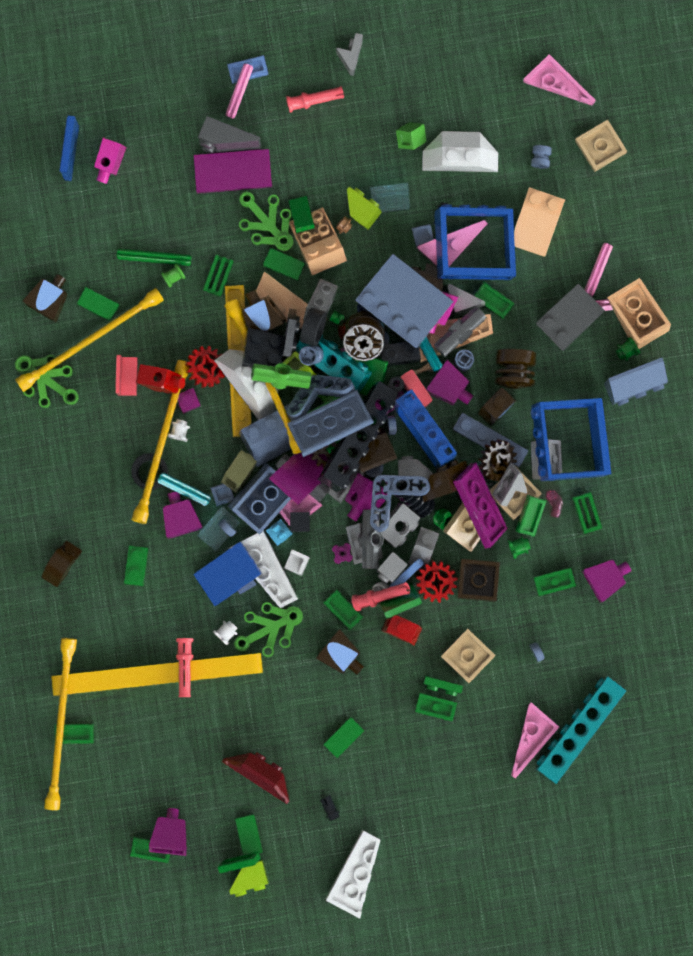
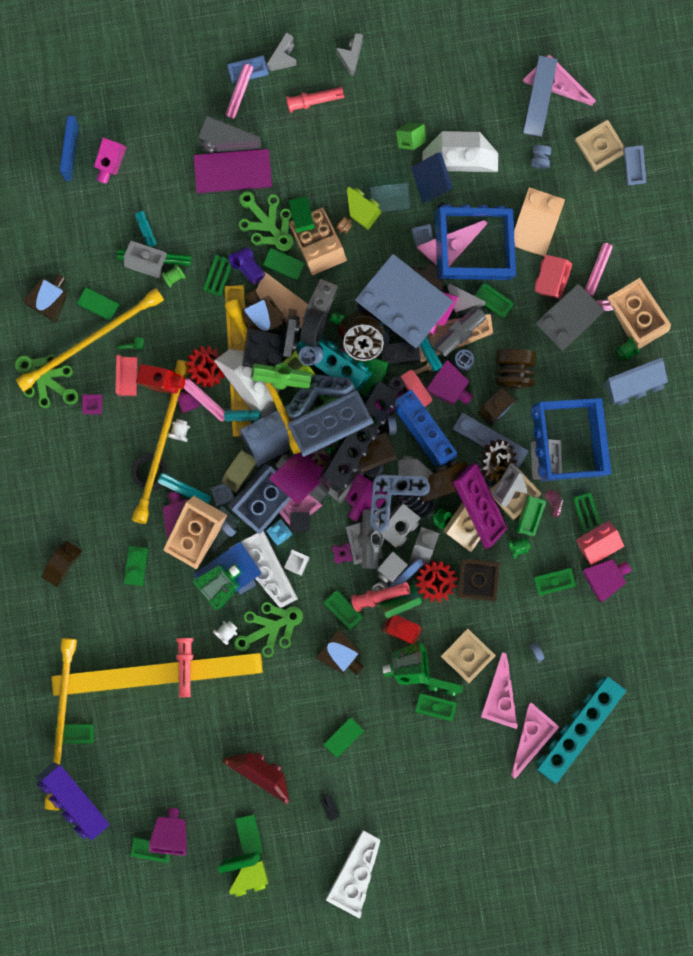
(72, 801): none -> dark purple brick
(92, 405): none -> magenta plate
(139, 344): none -> green hand
(144, 259): none -> light grey panel
(145, 229): none -> teal axle
(194, 532): none -> light nougat slope
(204, 399): none -> bright pink axle
(218, 584): none -> torso
(242, 415): none -> teal axle
(244, 260): none -> dark purple piece
(280, 59): none -> light grey slope
(409, 665): none -> green torso
(432, 177): none -> dark blue tile
(499, 702): none -> bright pink wing
(540, 96): none -> sand blue slope
(553, 277): none -> coral brick
(600, 542): none -> coral brick
(634, 165): none -> sand blue tile

